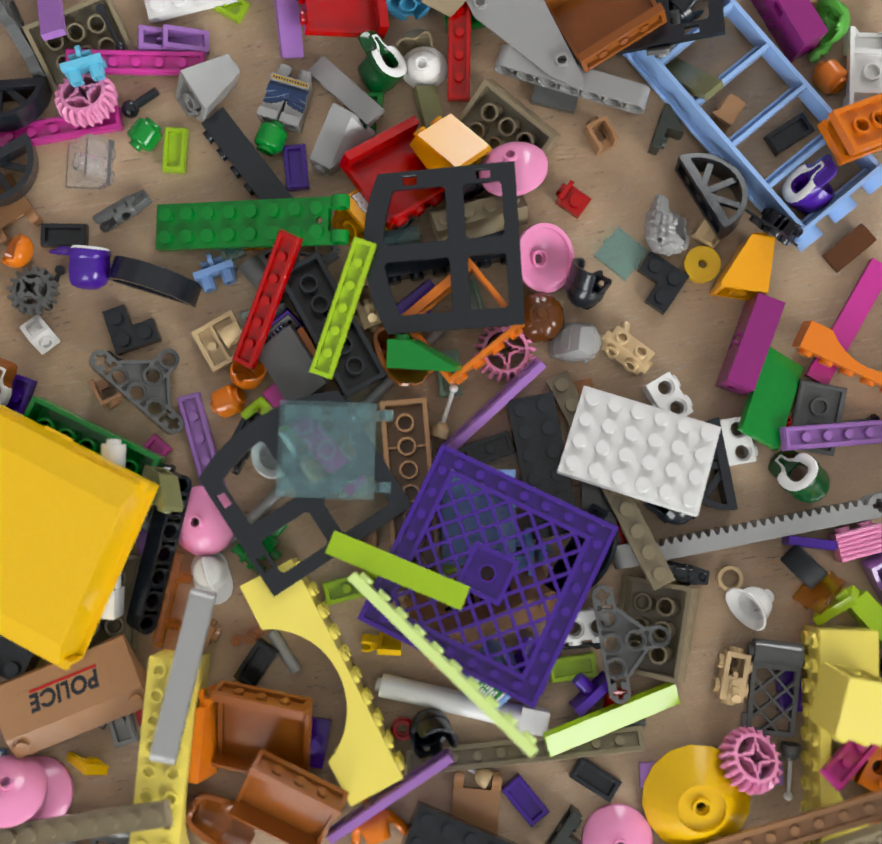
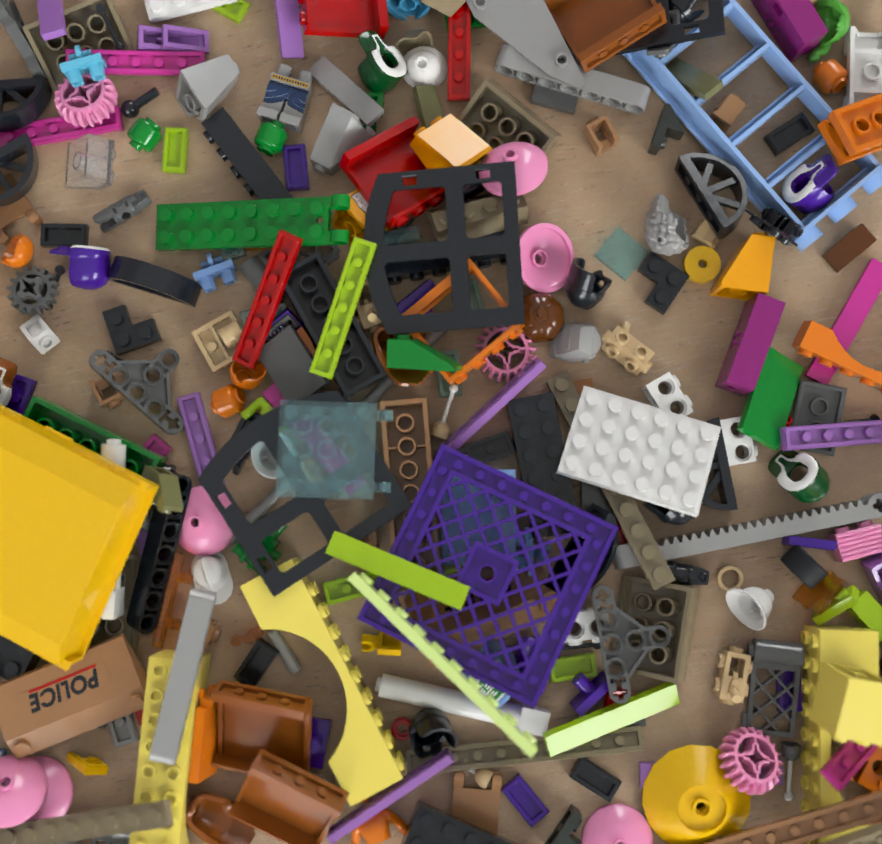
(572, 199): red bracket -> none

